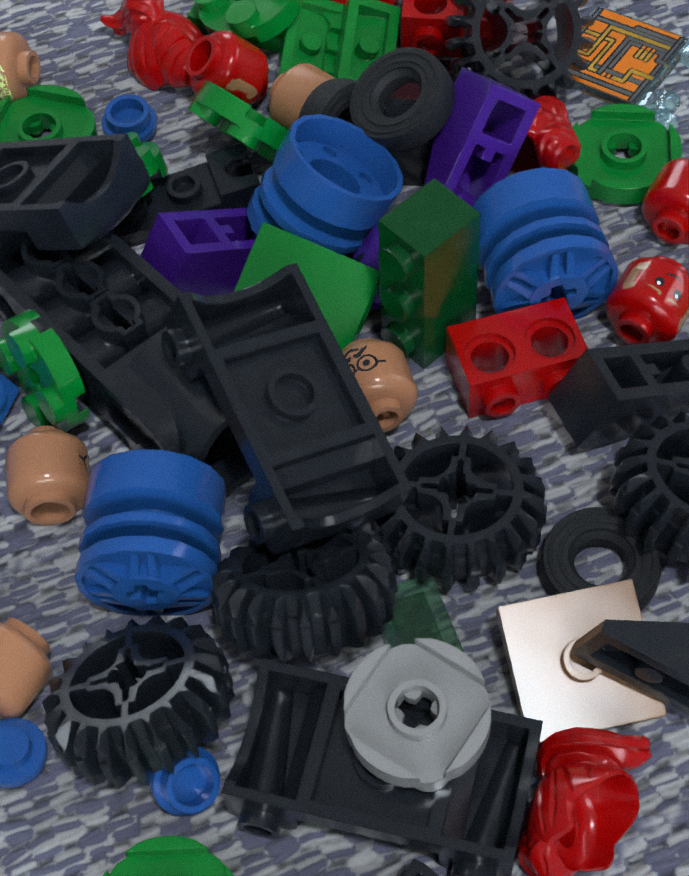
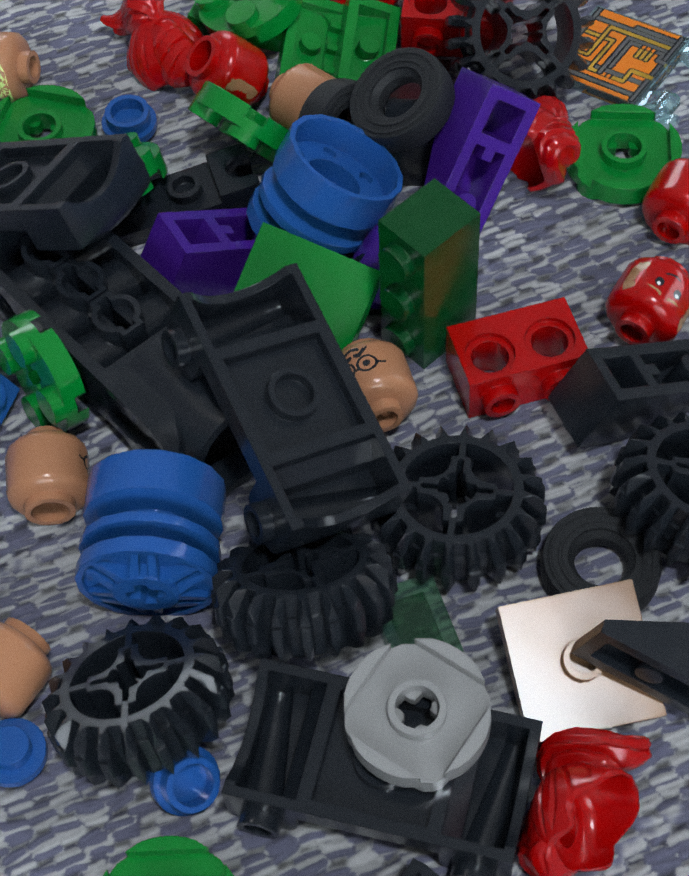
(543, 243): blue wheel -> none

